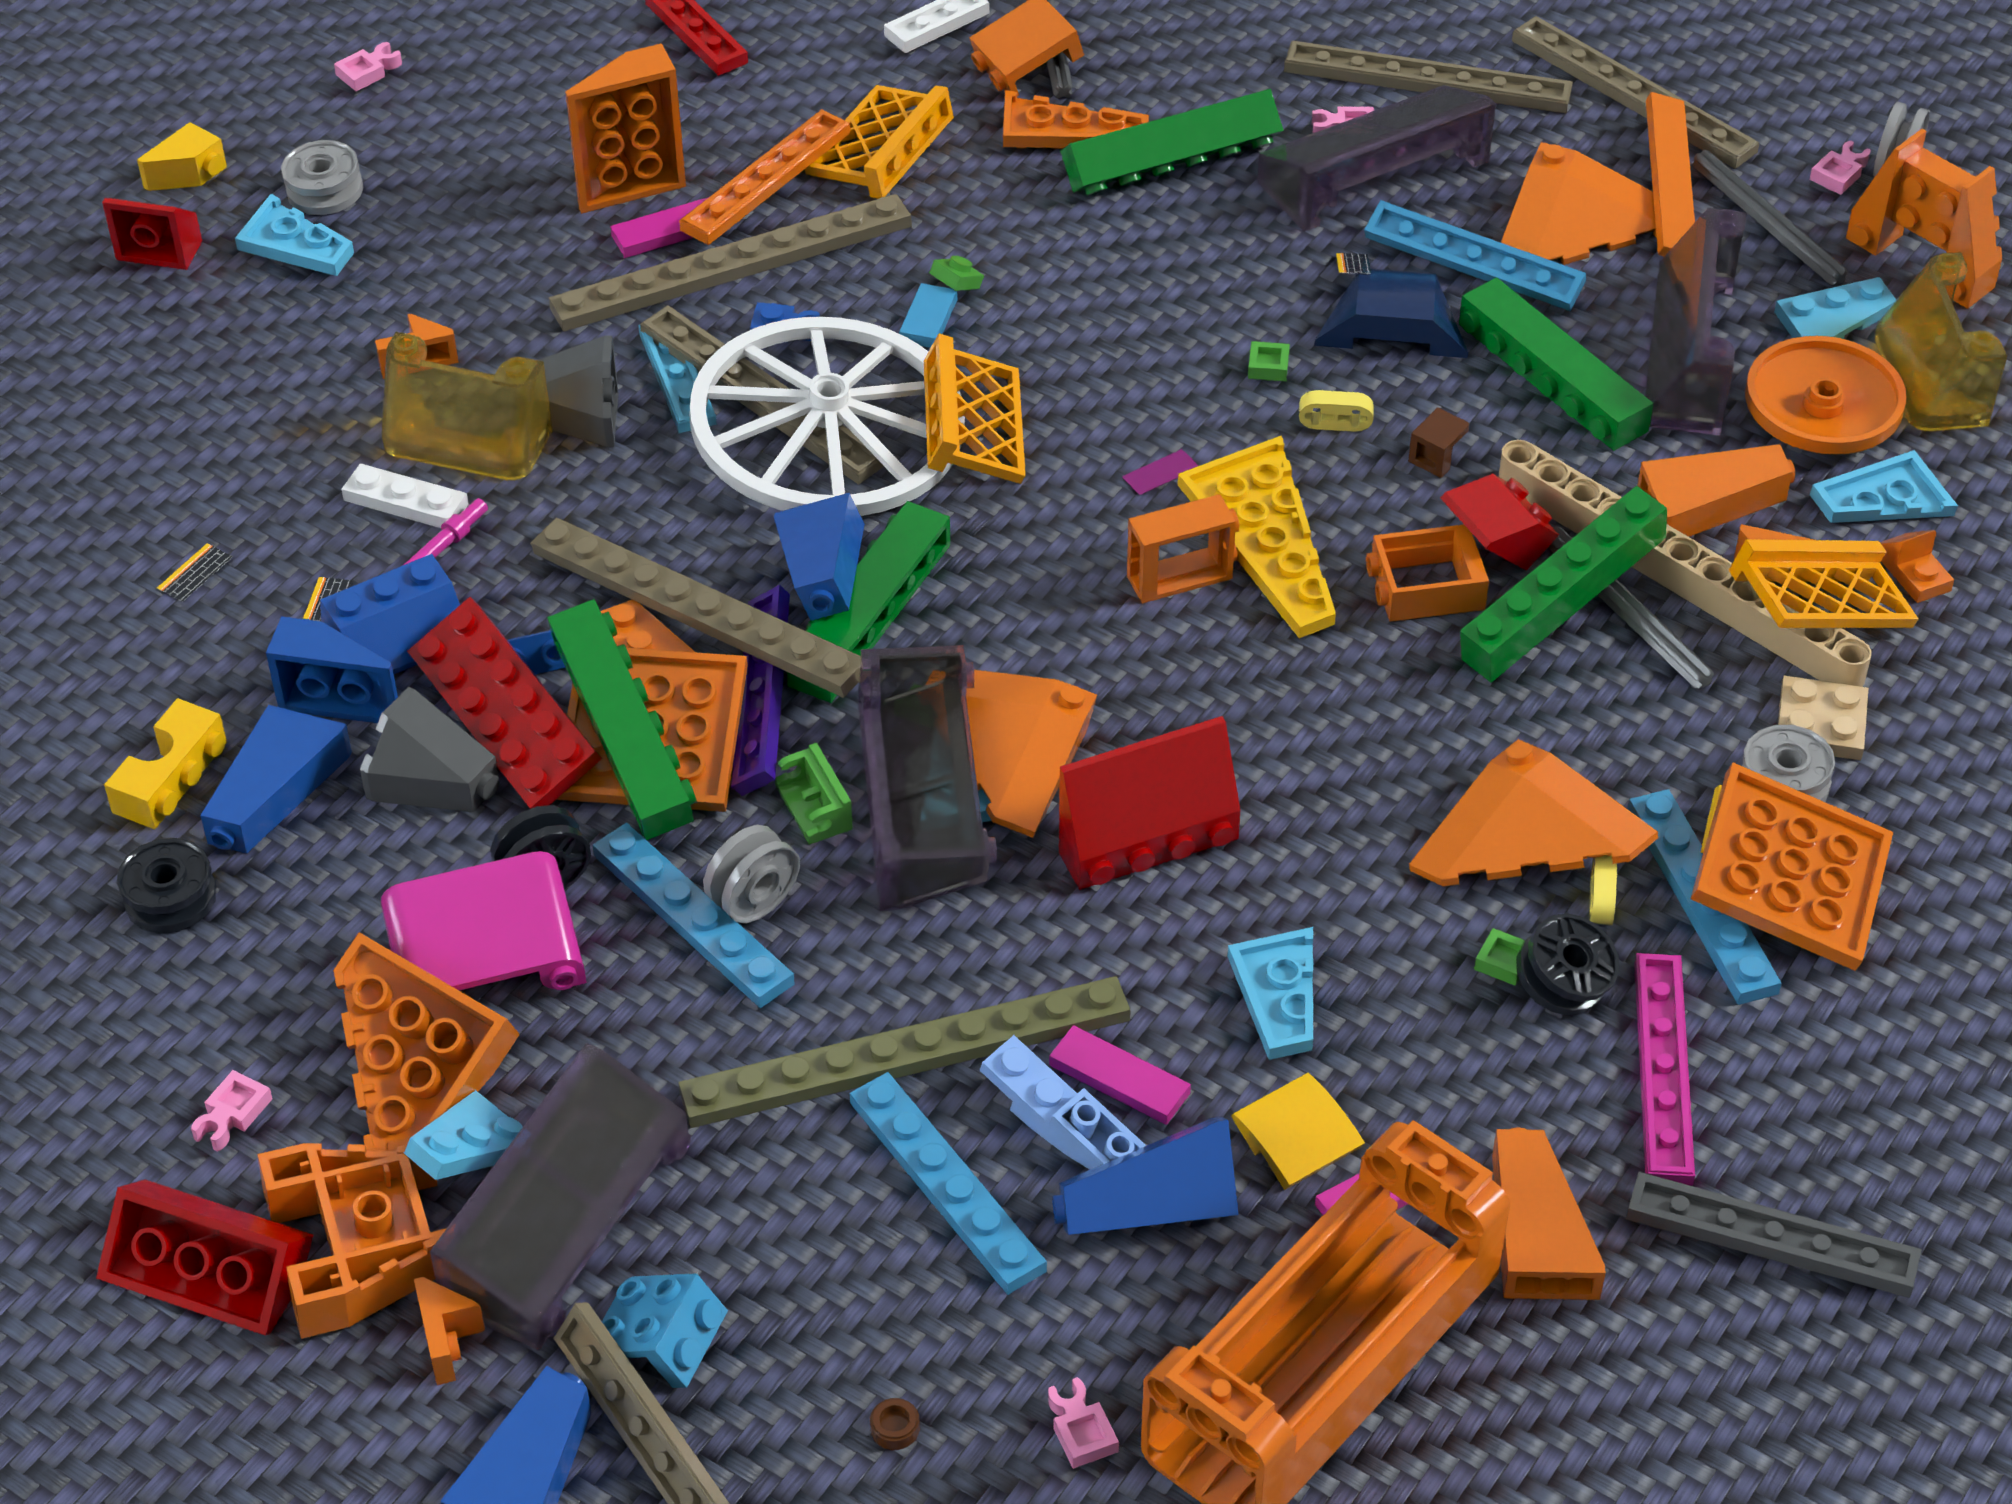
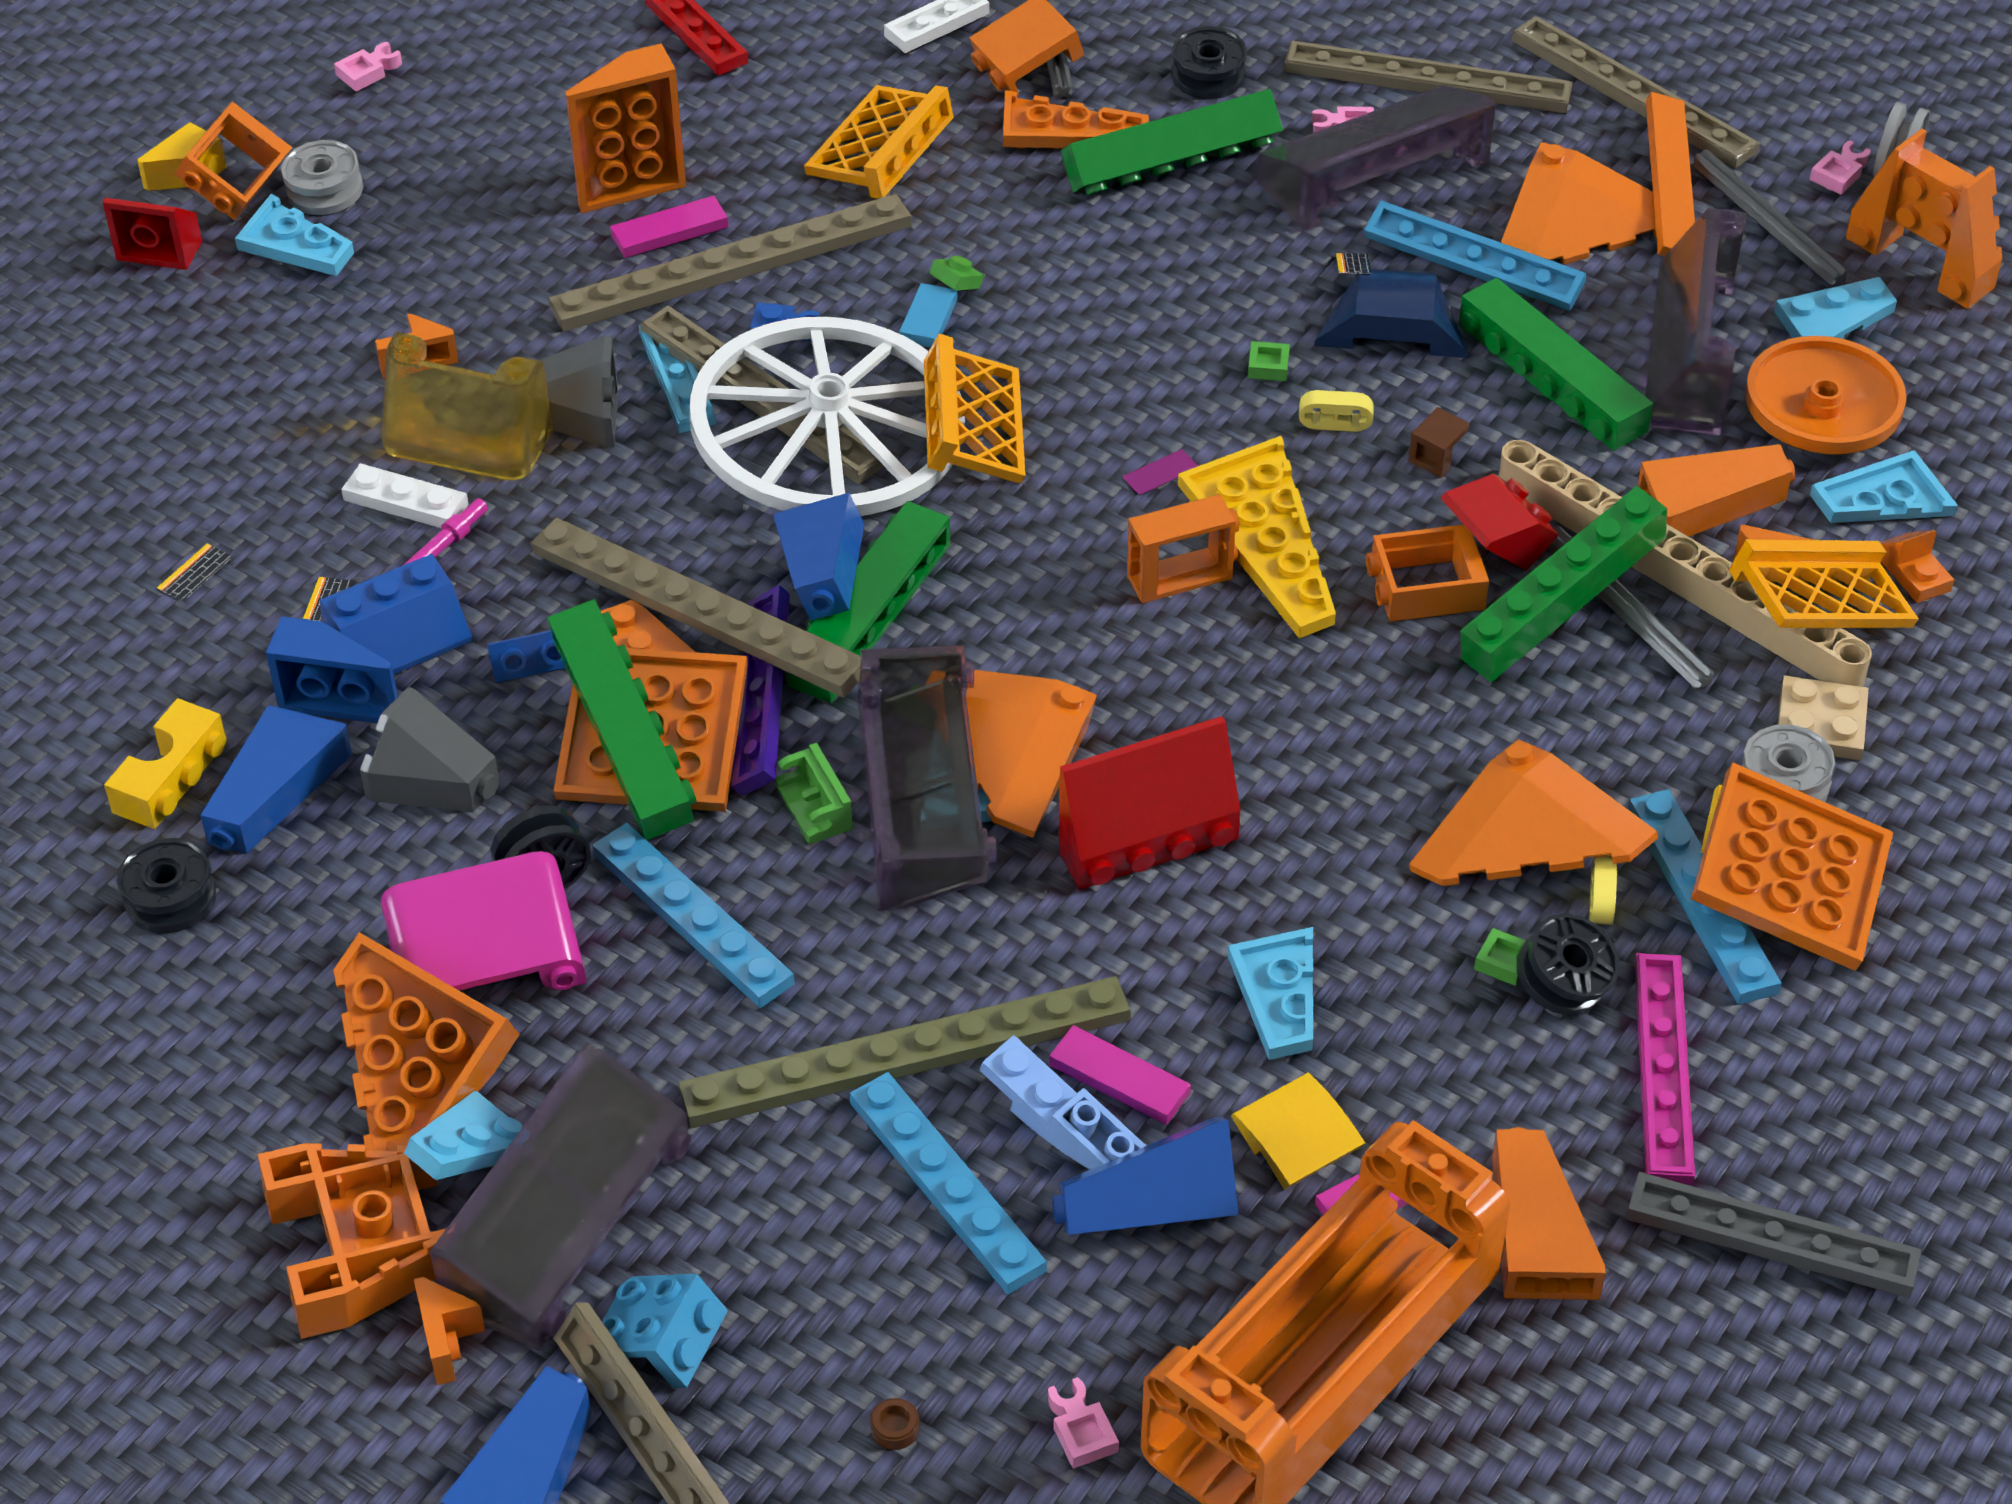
(201, 1255): red slope -> none
(231, 1105): bright pink plate -> none
(238, 128): none -> orange window
(504, 705): red plate -> none
(751, 873): light grey wheel -> none
(764, 177): orange tile -> none
(1208, 62): none -> black wheel
(1945, 371): clear yellow windscreen -> none

